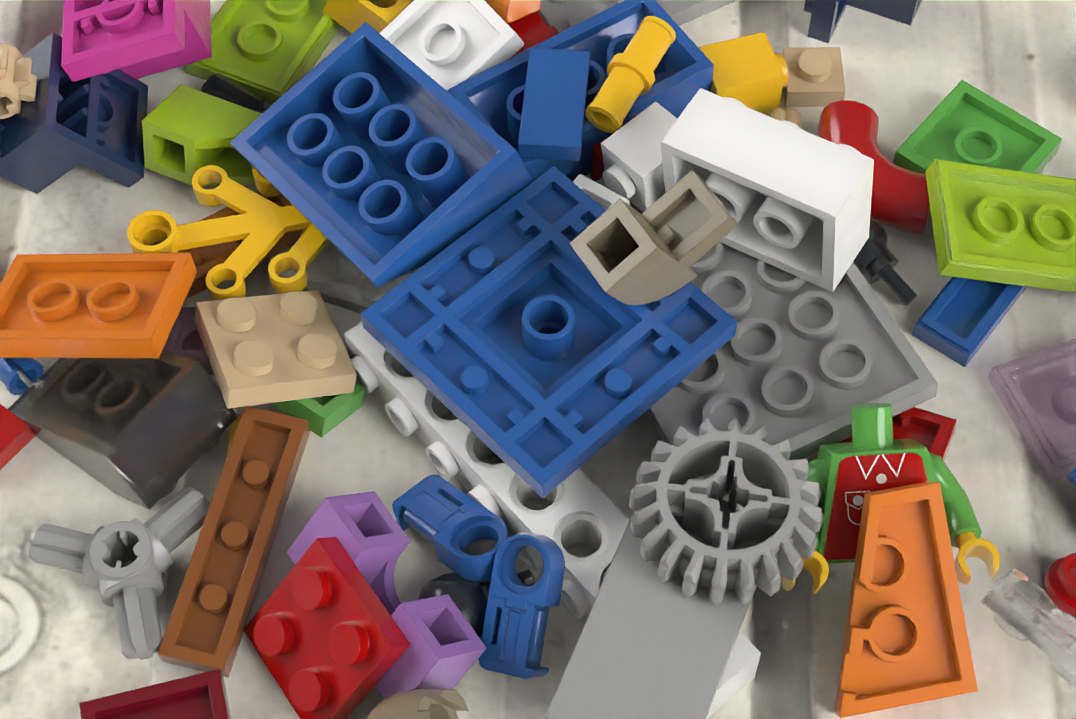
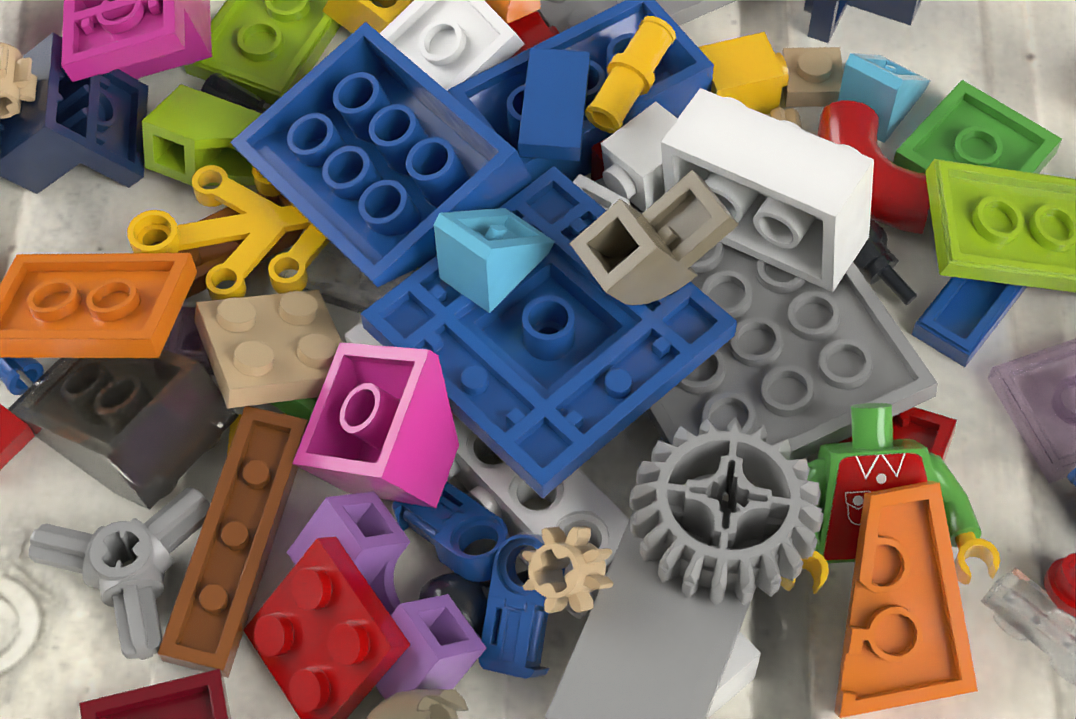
(382, 425): none -> dark pink slope
(487, 252): none -> medium azure slope
(550, 559): none -> tan gear
(883, 87): none -> medium azure slope

